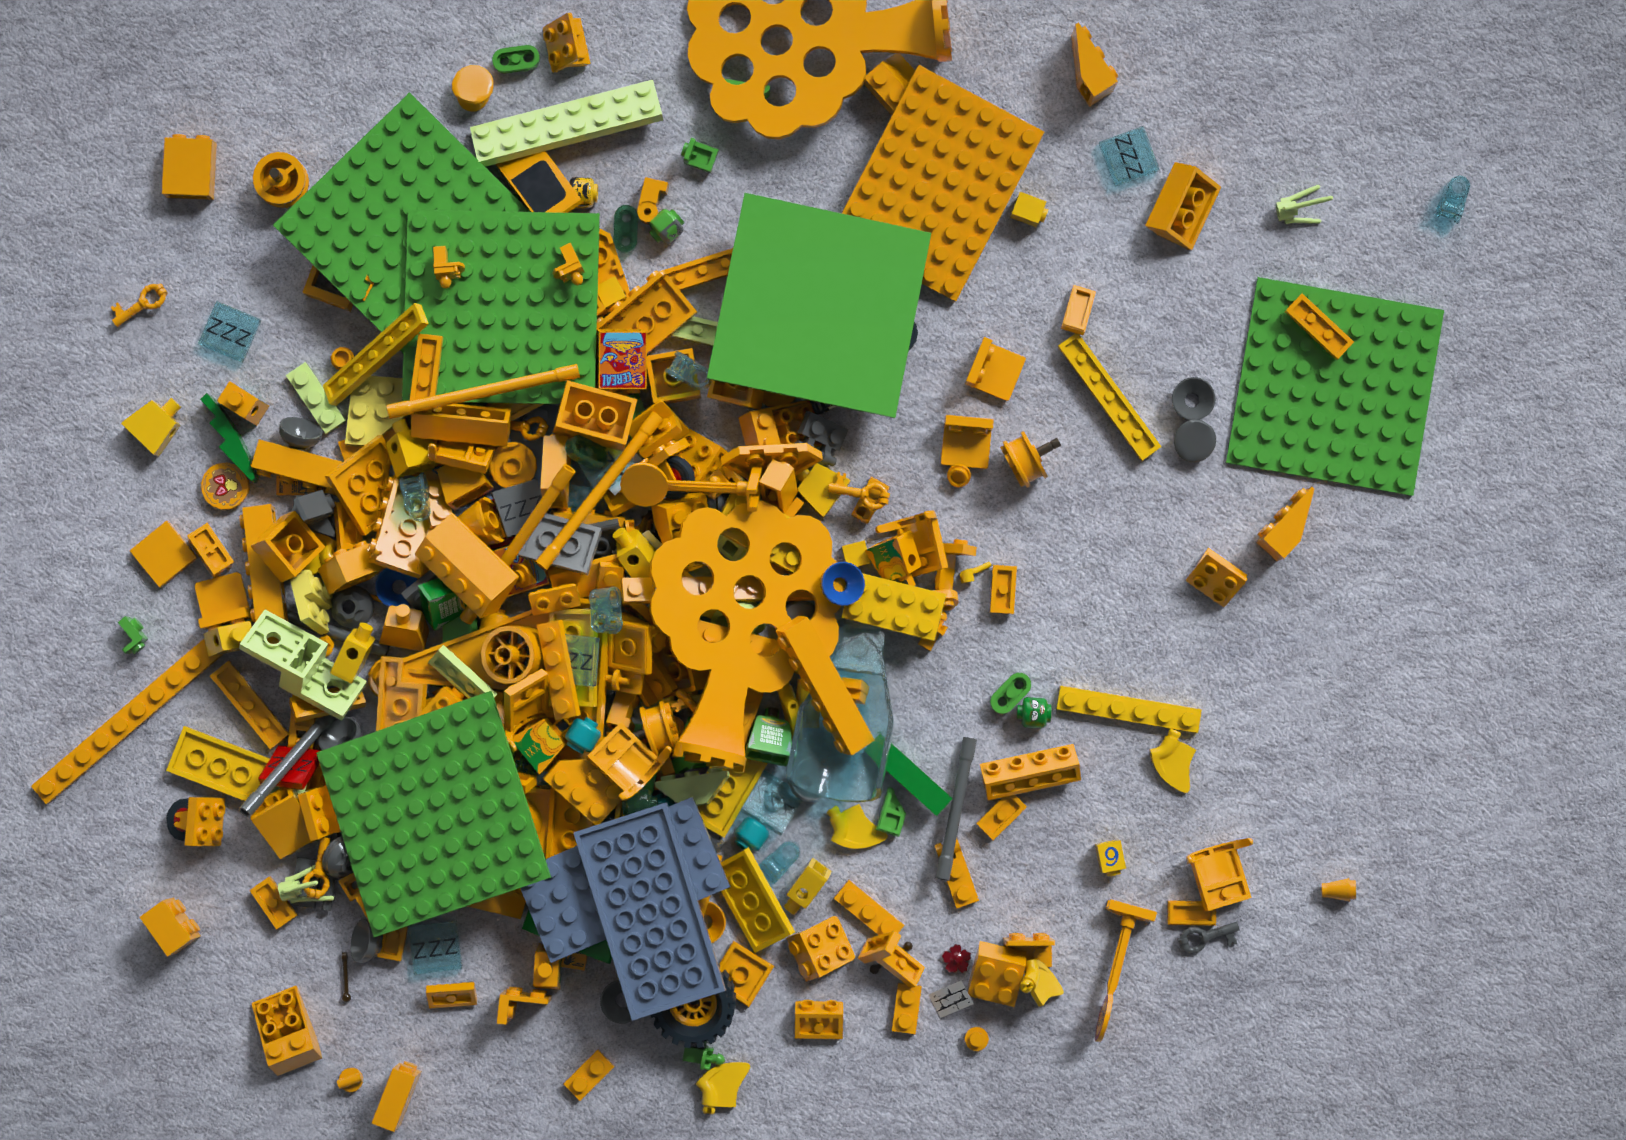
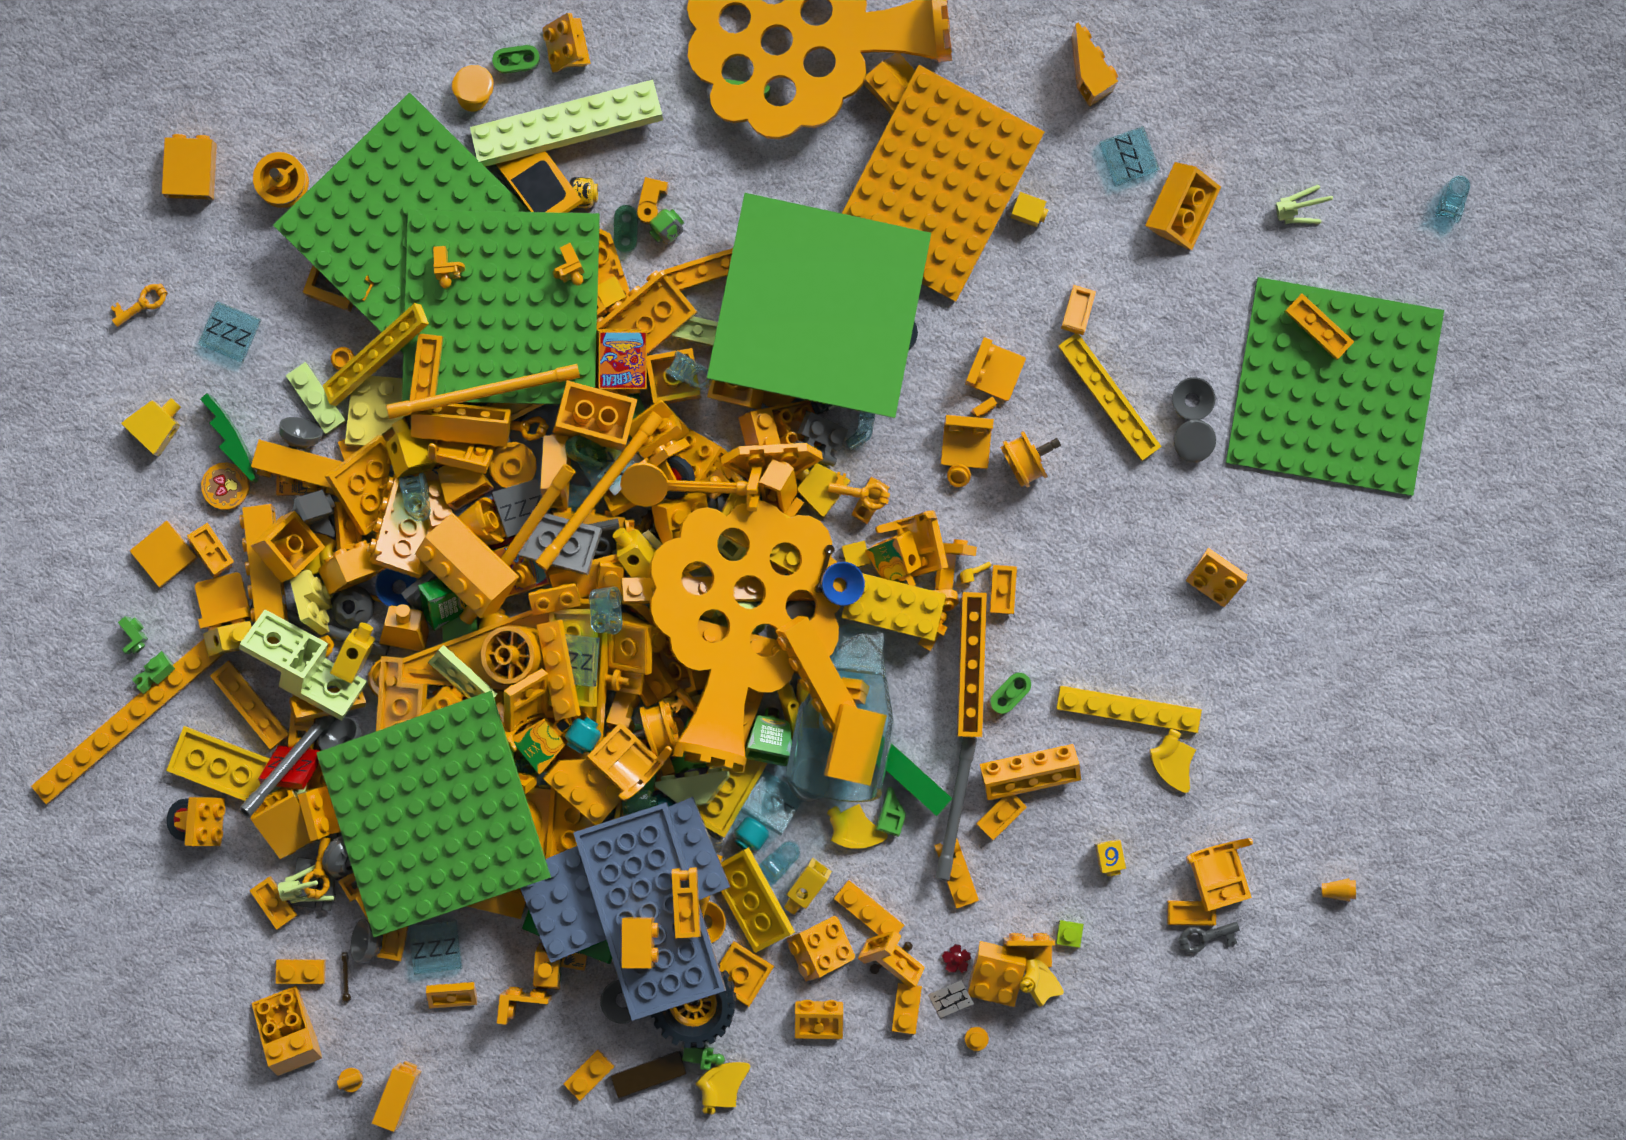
(155, 671): none -> bright green plate
(171, 926): light orange brick -> none
(243, 403): light orange torso -> none
(300, 971): none -> light orange plate
(638, 942): none -> light orange brick
(648, 1074): none -> dark brown tile
(686, 903): none -> light orange plate
(699, 155): bright green bracket -> none
(829, 549): none -> dark brown hinge
(855, 745): none -> light orange tile
(864, 430): none -> clear light blue arm
(971, 664): none -> light orange brick
(984, 407): none -> light orange tile
(1034, 712): green head -> none
(1069, 933): none -> lime plate
(1129, 916): light orange piece -> none
(1287, 530): light orange slope -> none

